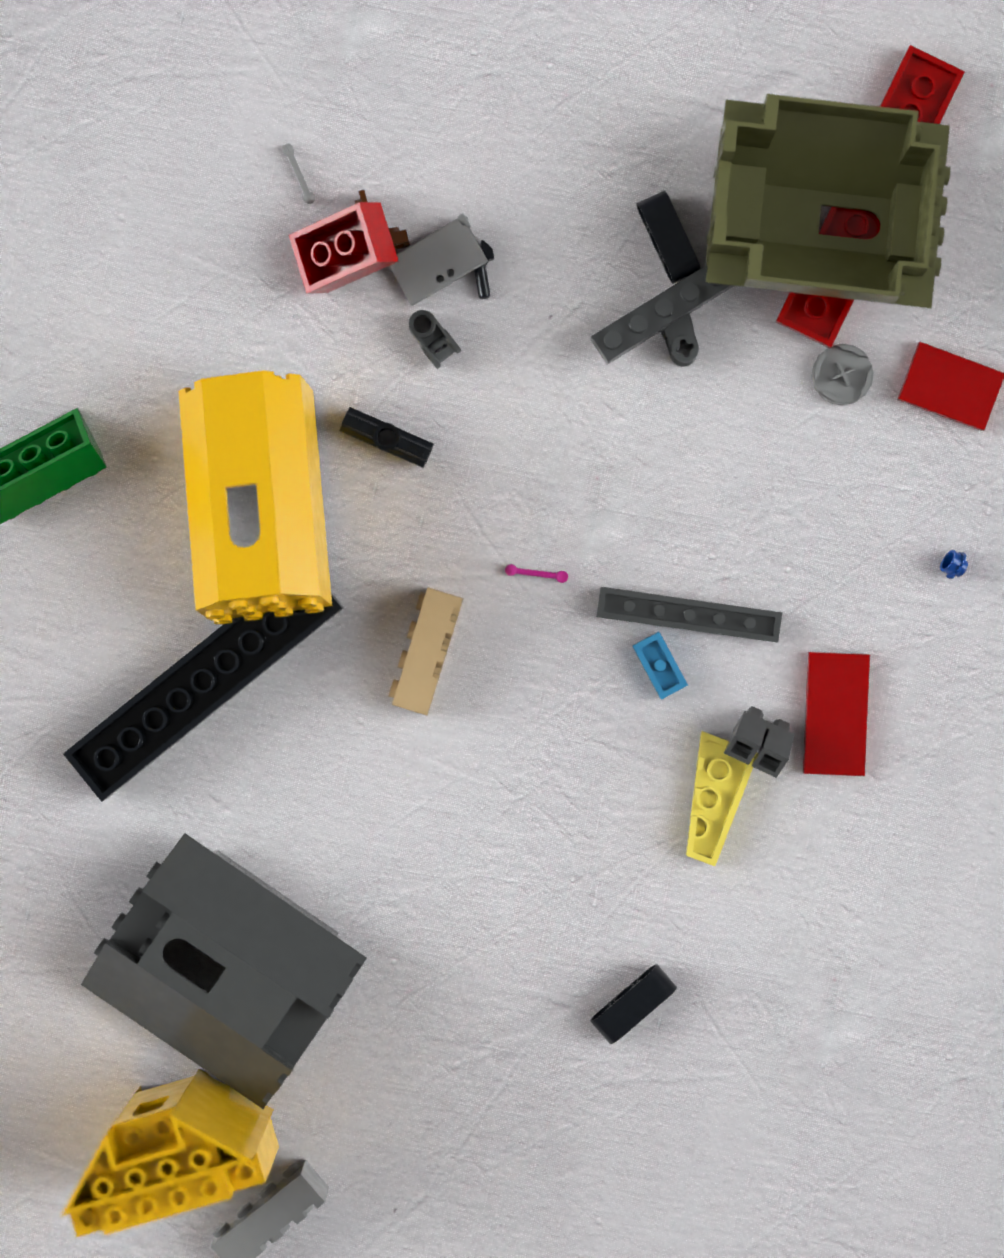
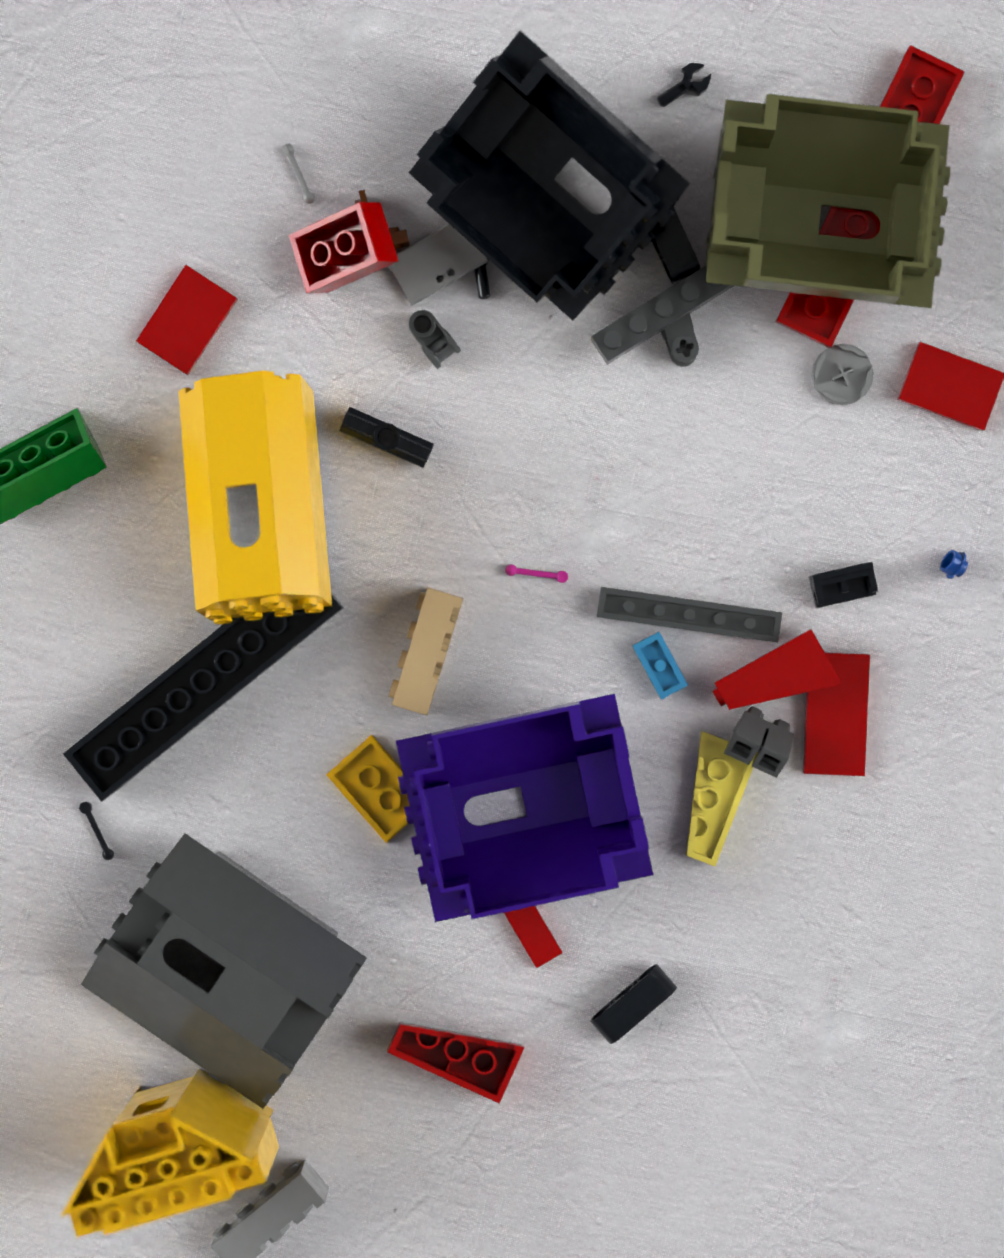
(86, 808): none -> black hinge
(186, 320): none -> red tile
(372, 786): none -> yellow tile
(464, 1059): none -> red wedge
(499, 190): none -> black panel
(534, 935): none -> red tile
(577, 797): none -> dark purple panel
(685, 85): none -> black bar
(783, 672): none -> red slope
(843, 584): none -> black hinge

